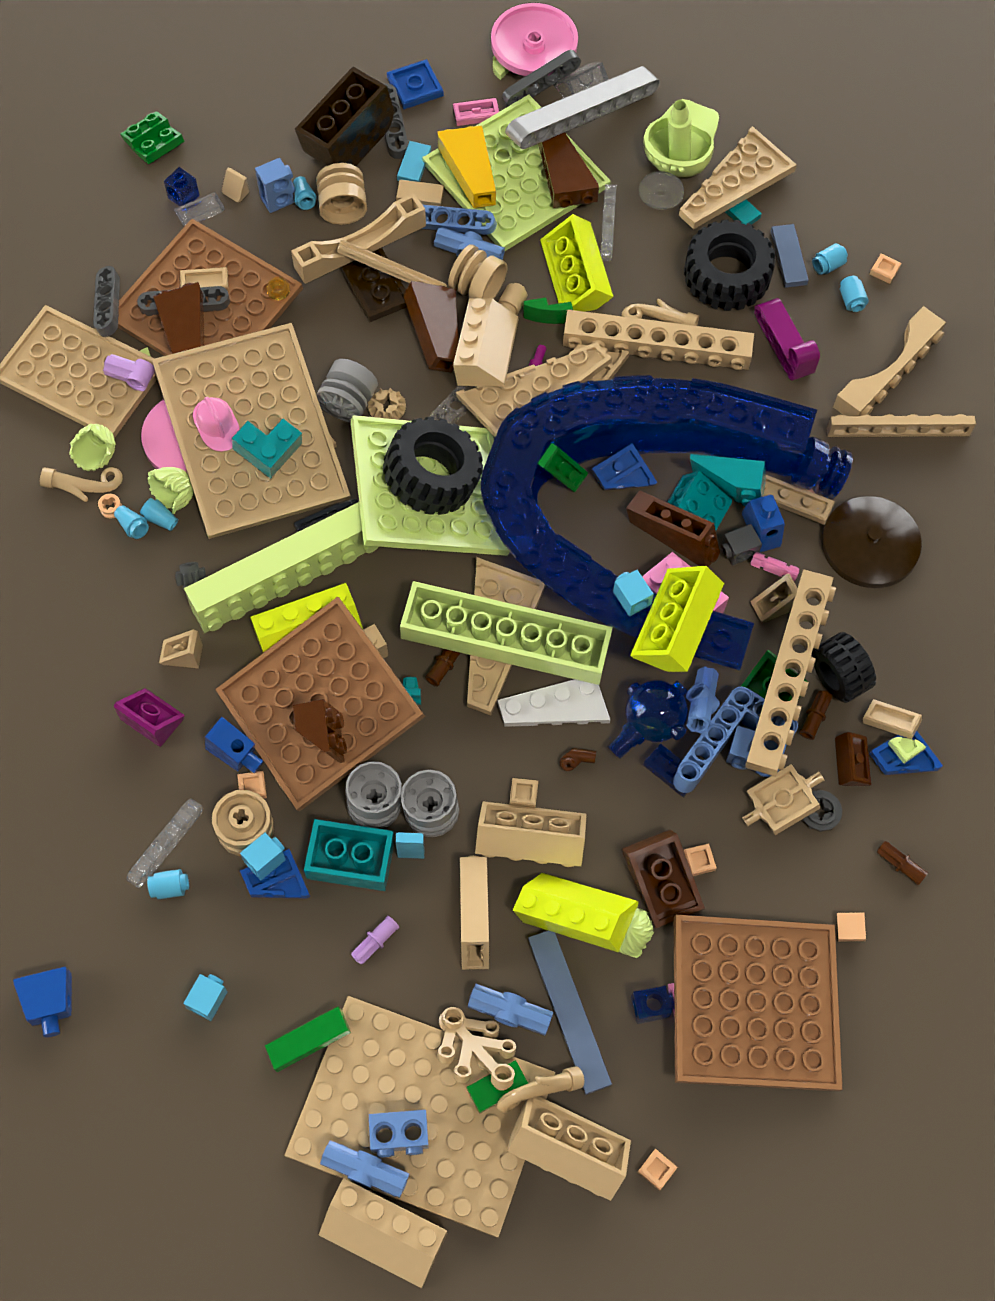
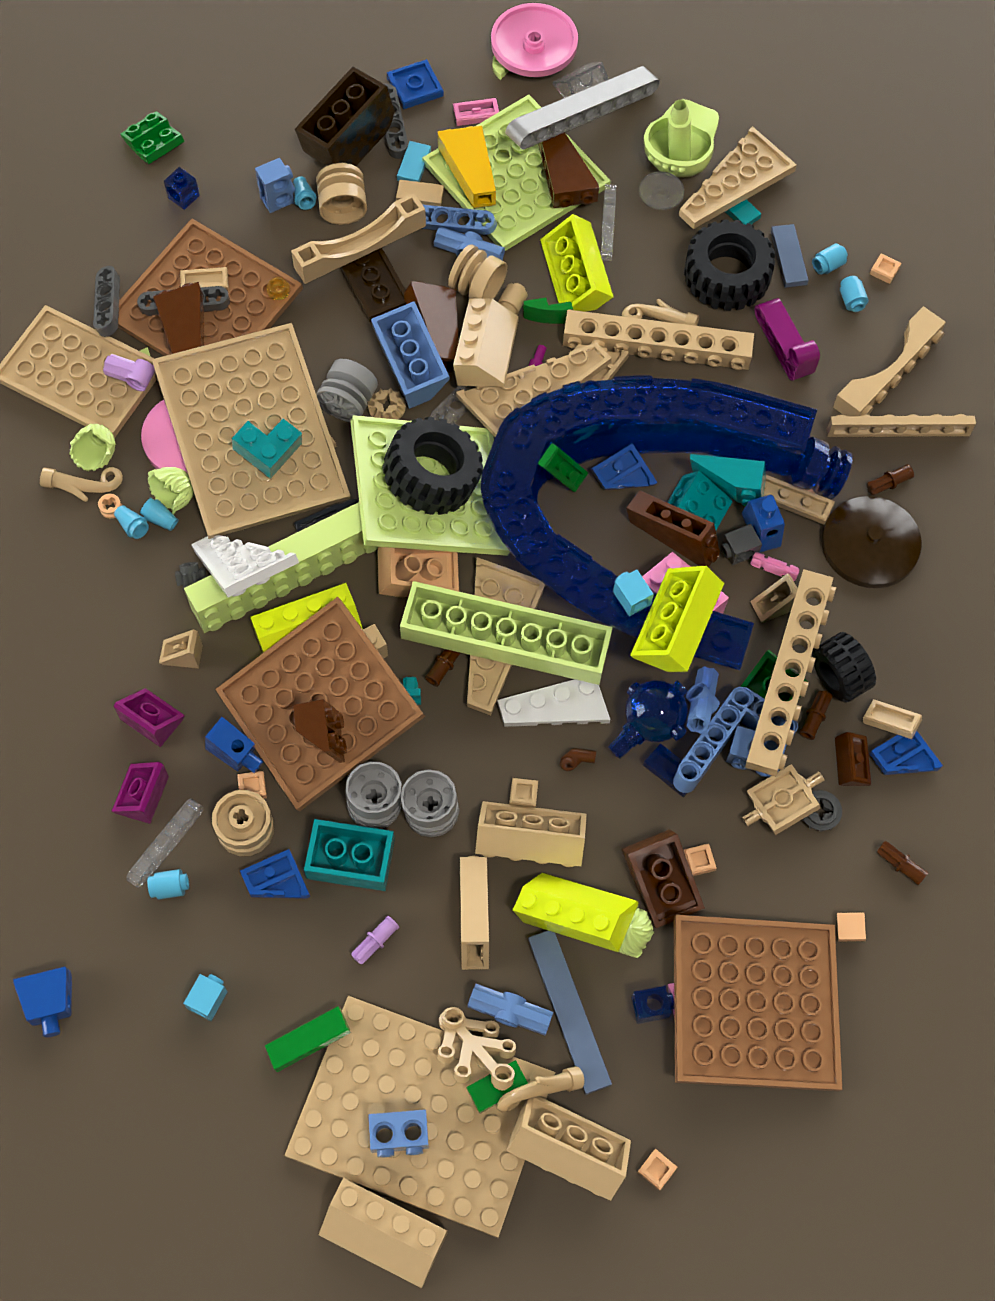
(141, 791): none -> magenta slope
(200, 209): clear tile -> none
(215, 423): bright pink piece -> none
(235, 185): tan slope -> none
(240, 565): none -> white wing
(263, 855): medium azure brick -> none
(364, 1169): medium blue piece -> none
(384, 264): tan axle -> none
(402, 566): none -> light nougat slope
(410, 845): medium azure tile -> none
(411, 353): none -> medium blue slope
(563, 66): dark grey beam -> none
(890, 479): none -> reddish brown axle
(906, 748): yellowish green tile -> none

